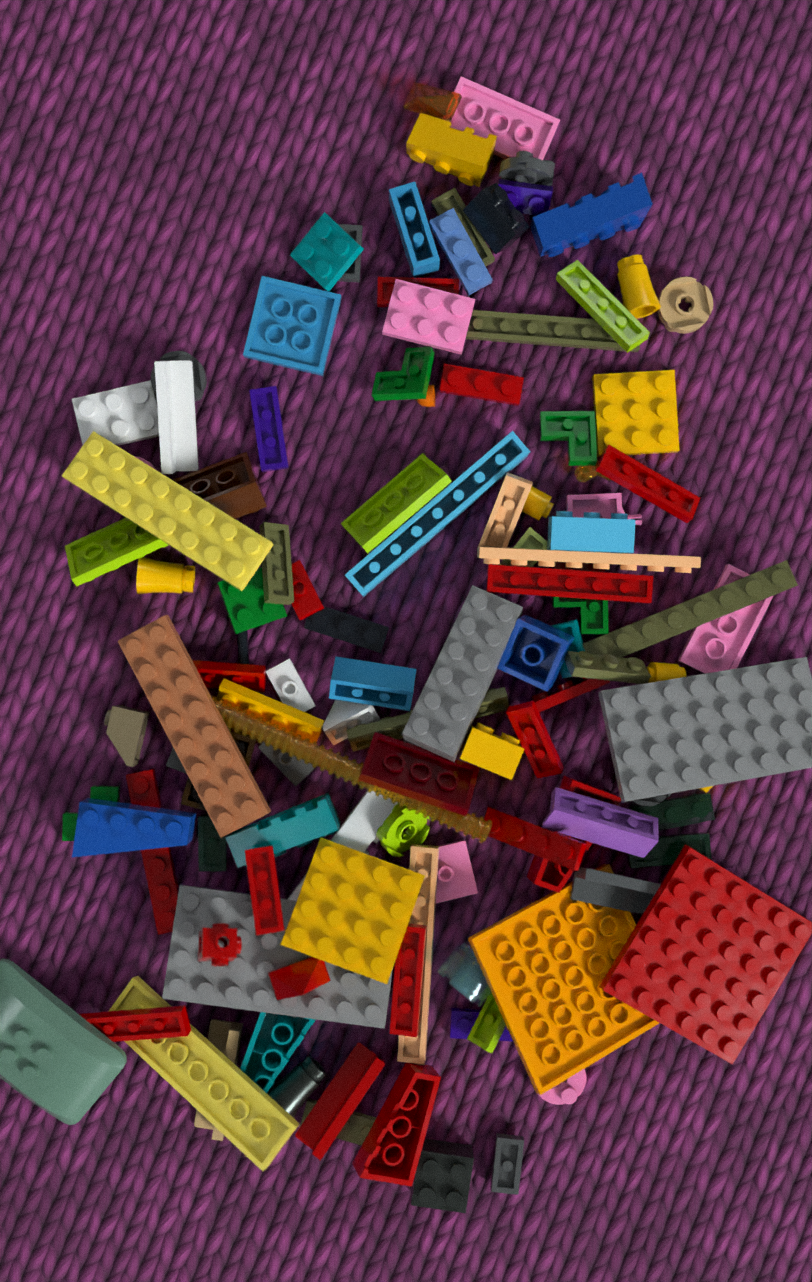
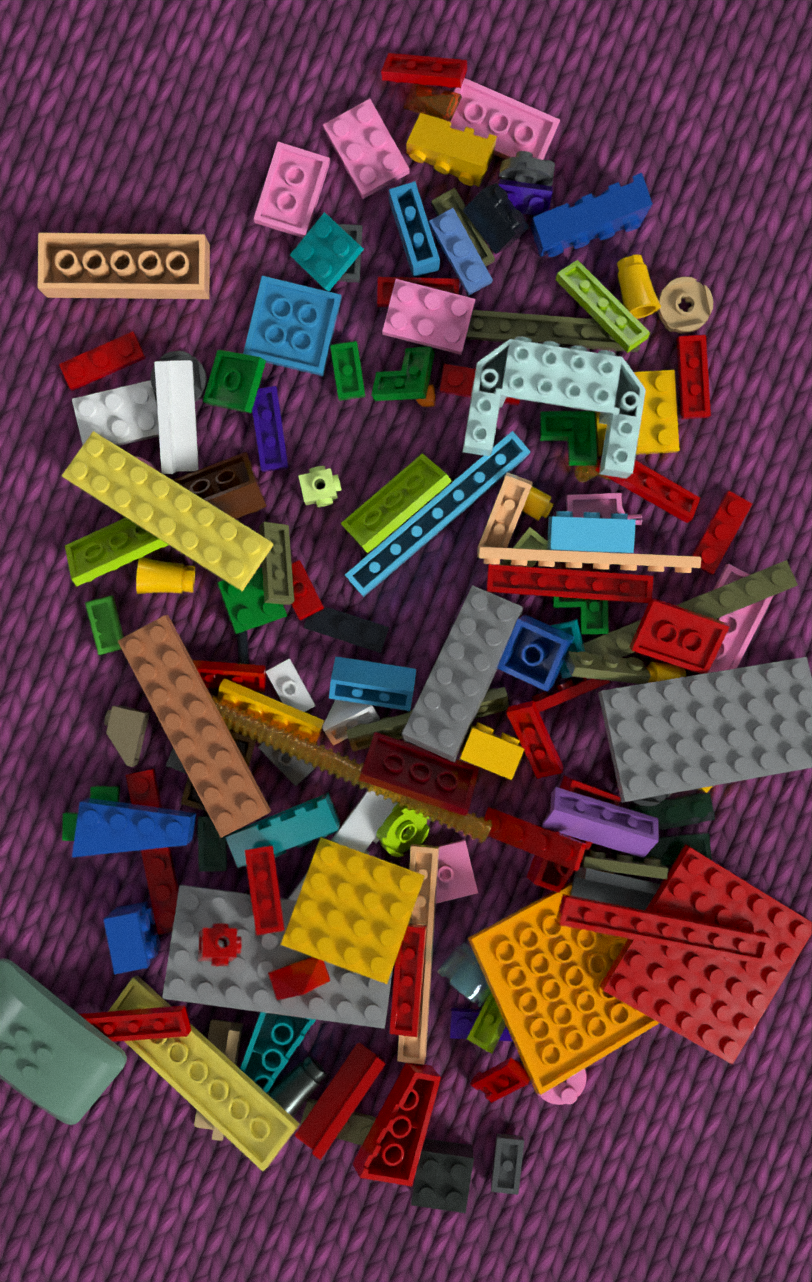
(102, 361): none -> red plate
(105, 624): none -> bright green plate
(123, 265): none -> light nougat brick
(131, 937): none -> blue brick
(234, 381): none -> green plate
(291, 190): none -> bright pink plate
(311, 480): none -> yellowish green brick
(347, 371): none -> green plate
(366, 148): none -> bright pink plate
(424, 70): none -> red plate
(501, 1079): none -> red plate
(563, 379): none -> light aqua wedge
(624, 864): none -> olive plate
(663, 929): none -> red plate
(679, 636): none -> red plate
(693, 377): none -> red plate
(721, 531): none -> red plate

